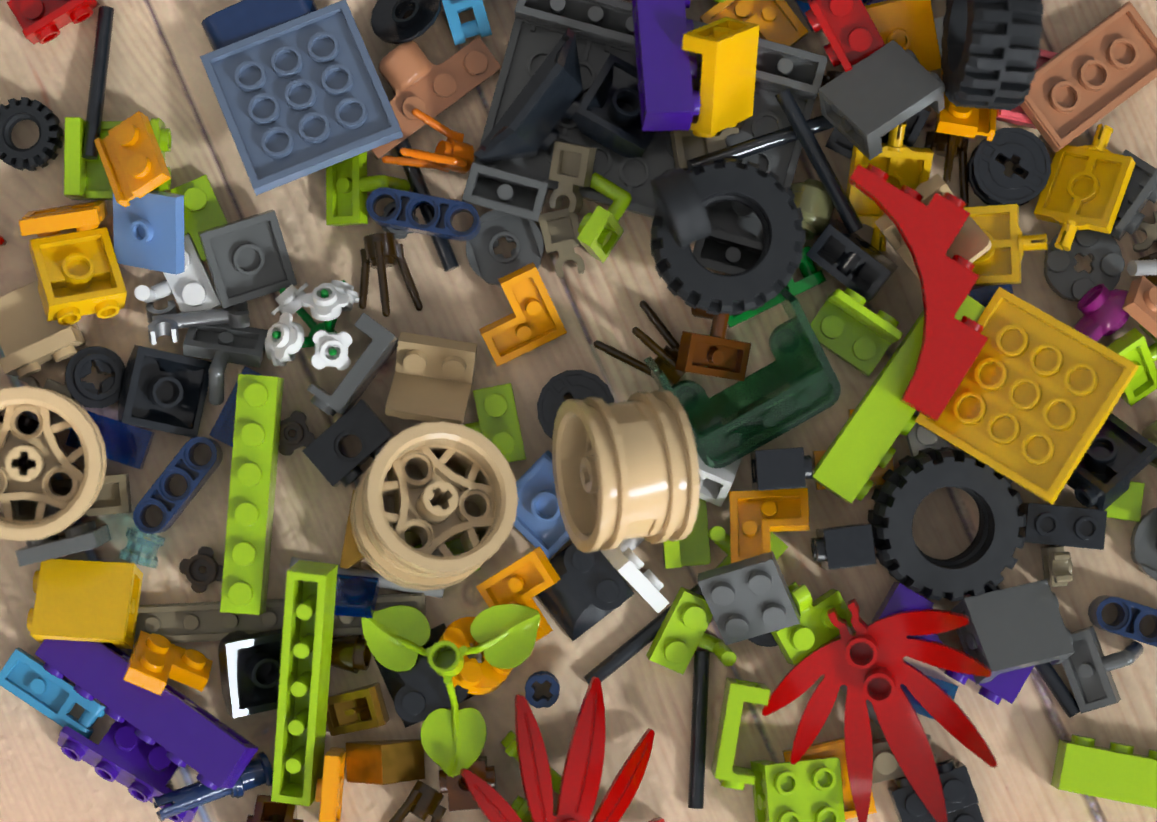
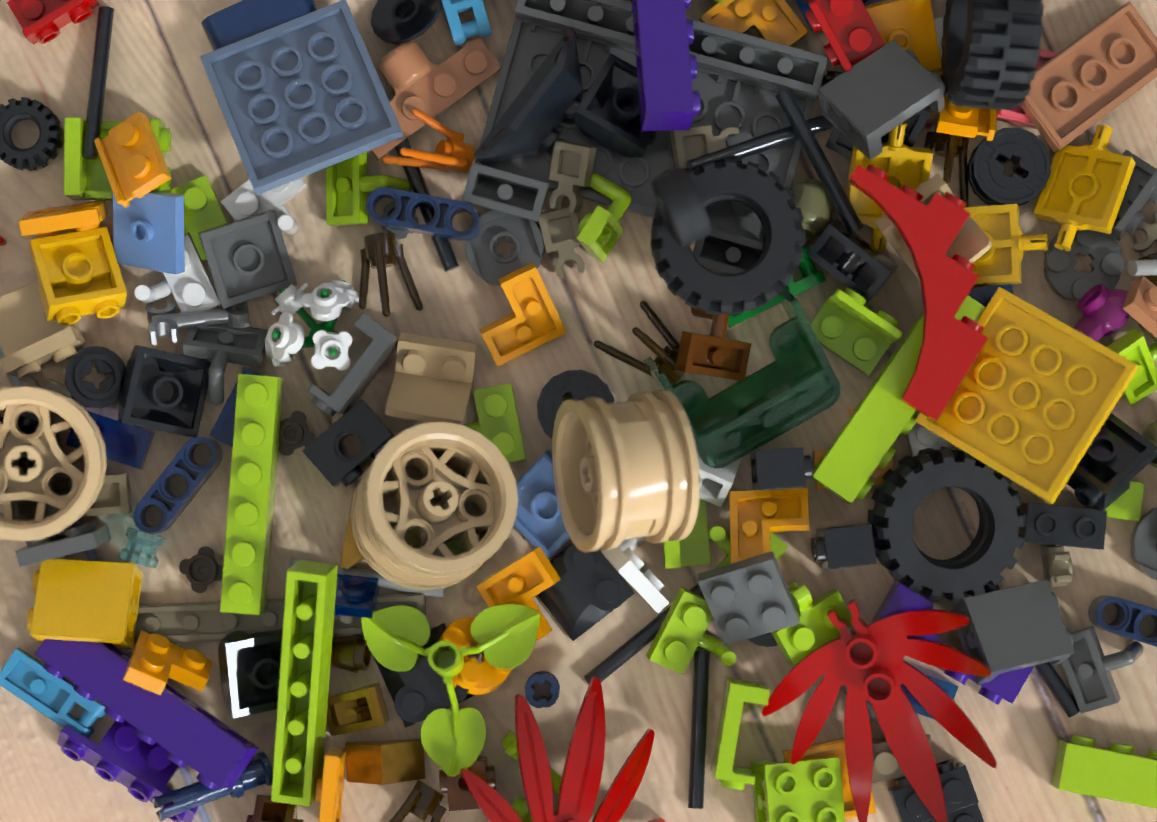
(245, 203): none -> white plate
(726, 74): yellow panel -> none

